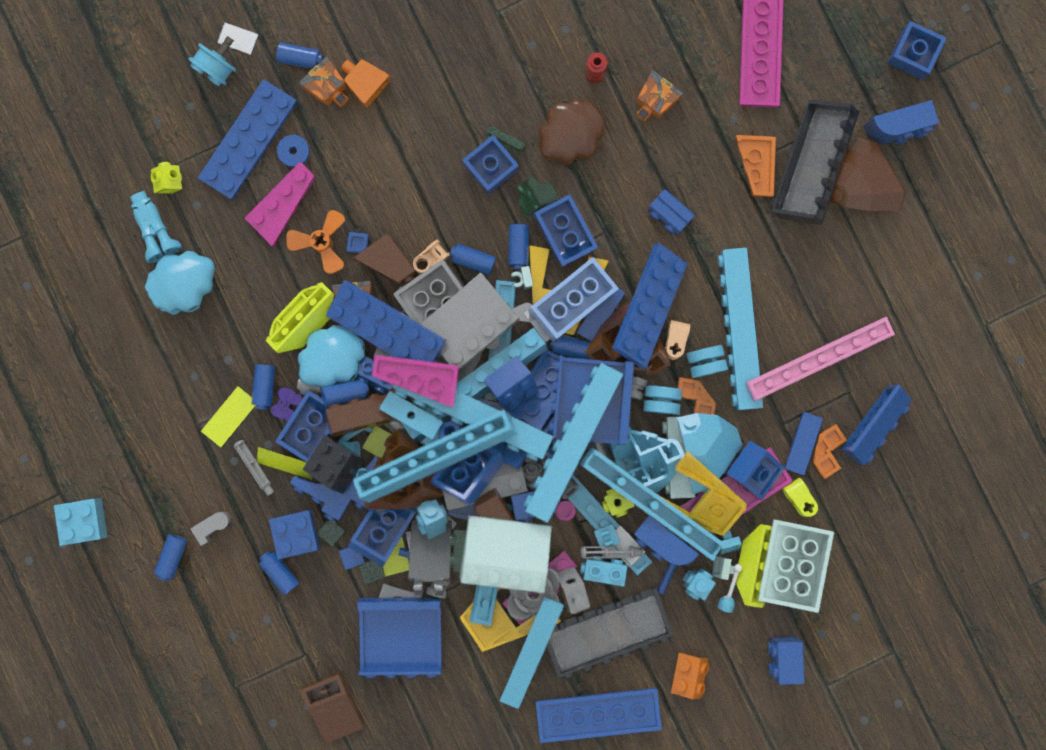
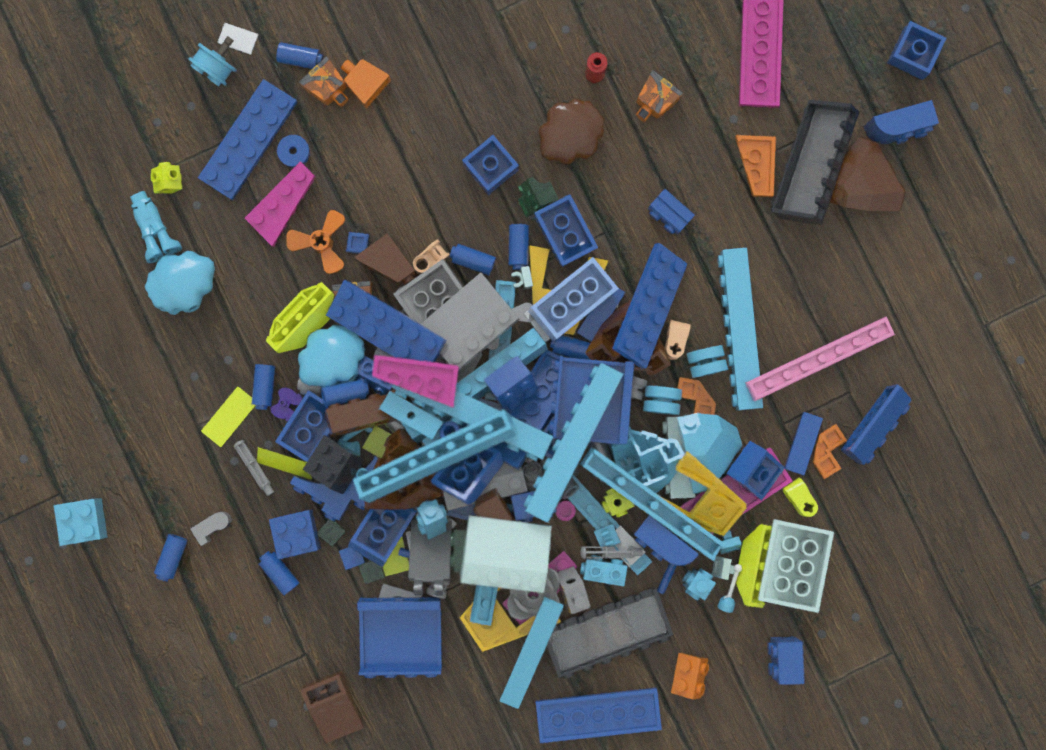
(506, 140): clear green tile -> none

